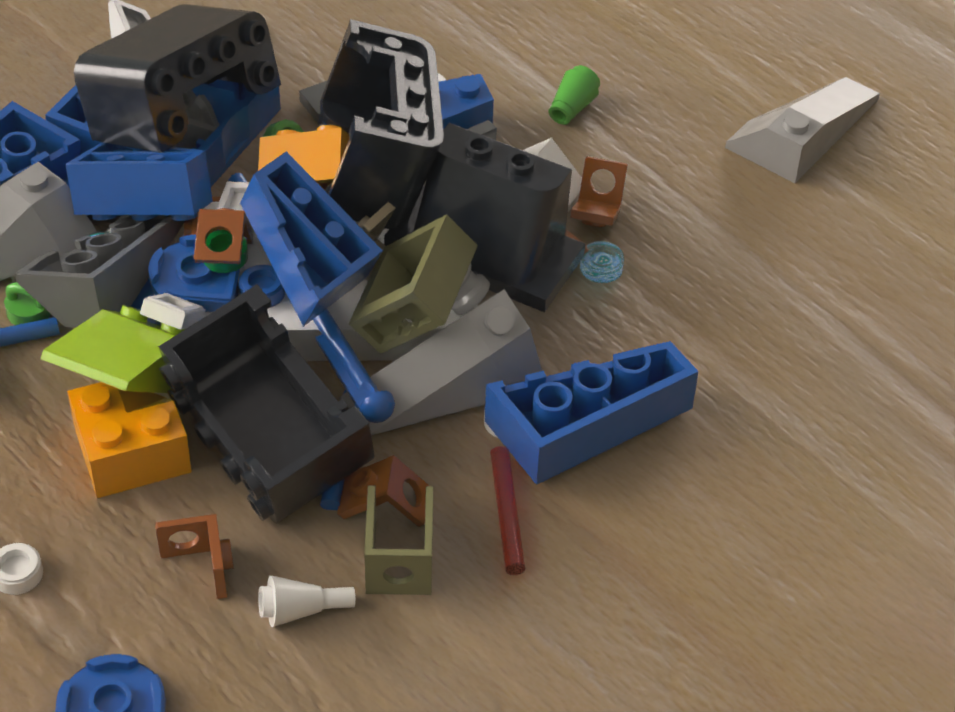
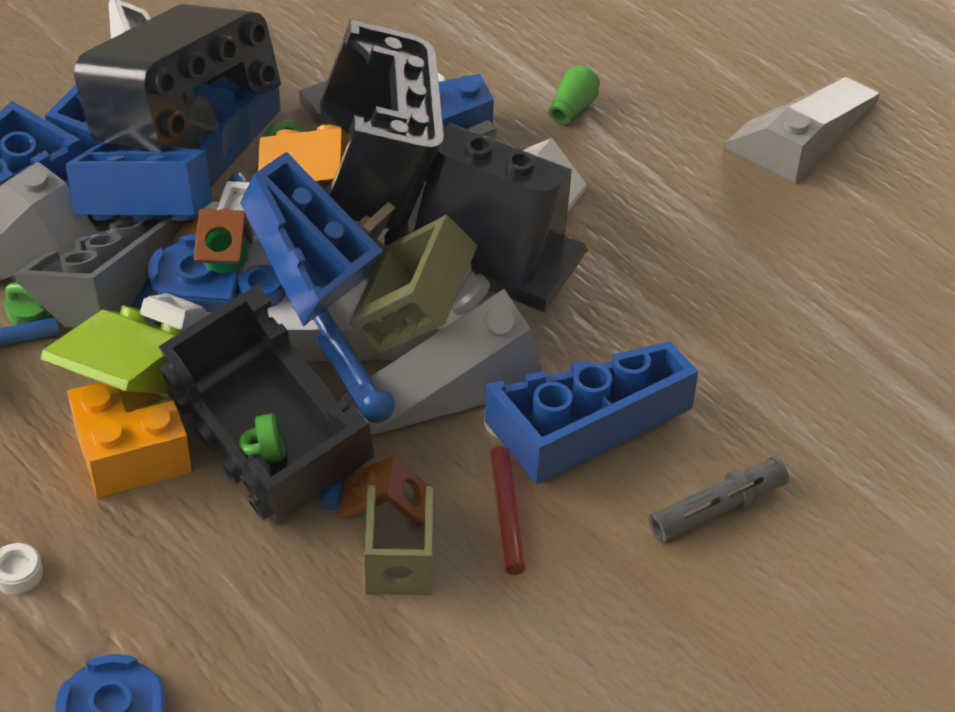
(206, 540): dark orange bracket -> none
(269, 436): none -> bright green tile
(290, 600): white cone -> none
(596, 207): dark orange bracket -> none
(602, 262): clear light blue tile -> none
(765, 477): none -> dark grey pin

